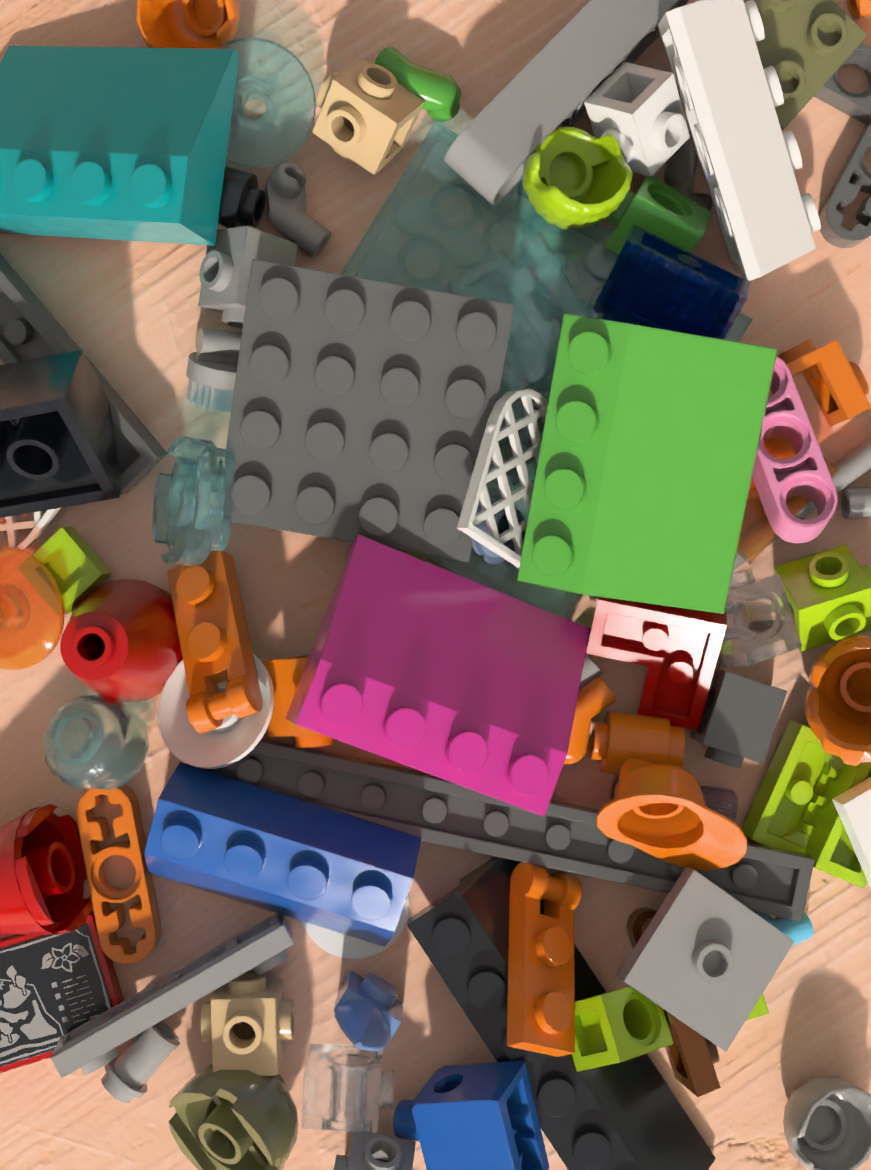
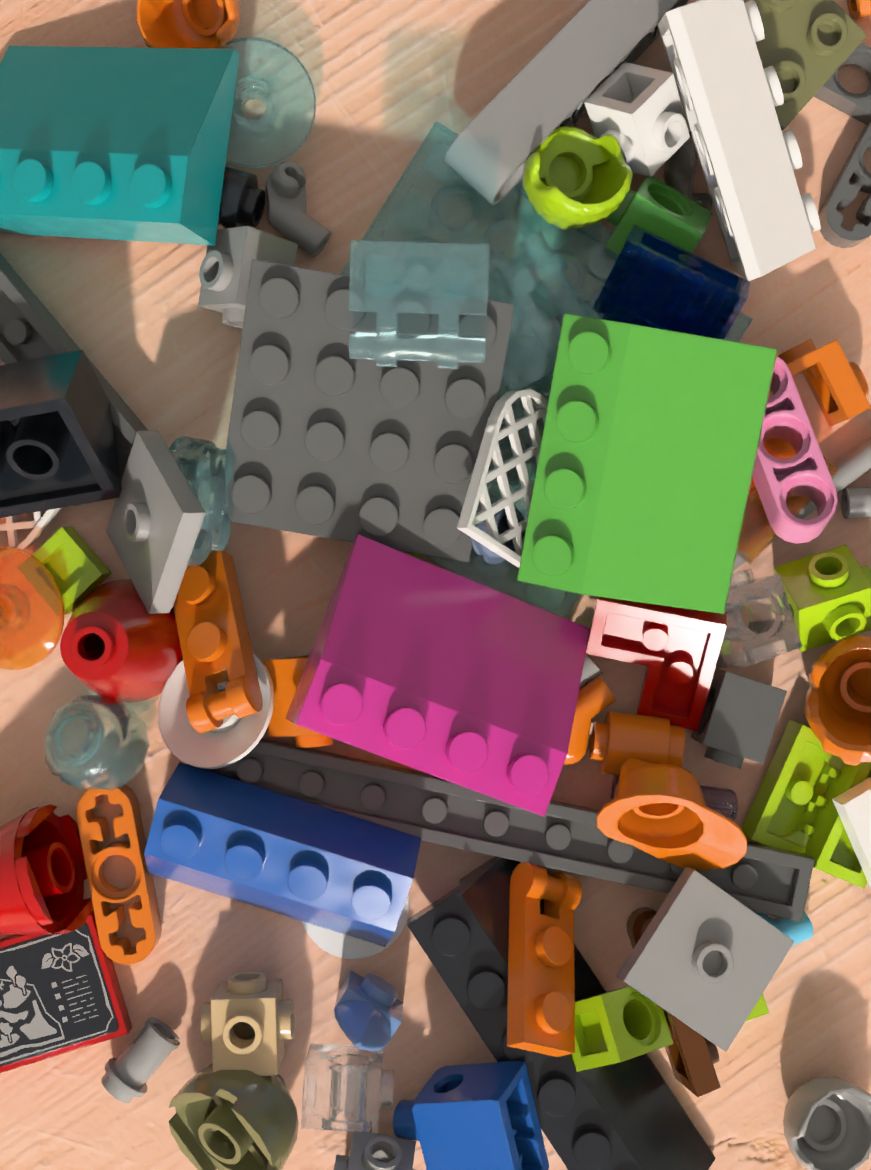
(96, 1041): light grey plate -> none
(155, 522): none -> light grey plate
(213, 369): light grey piece -> none
(366, 115): tan brick -> none
(418, 279): none -> clear light blue plate
(435, 88): bright green arm -> none

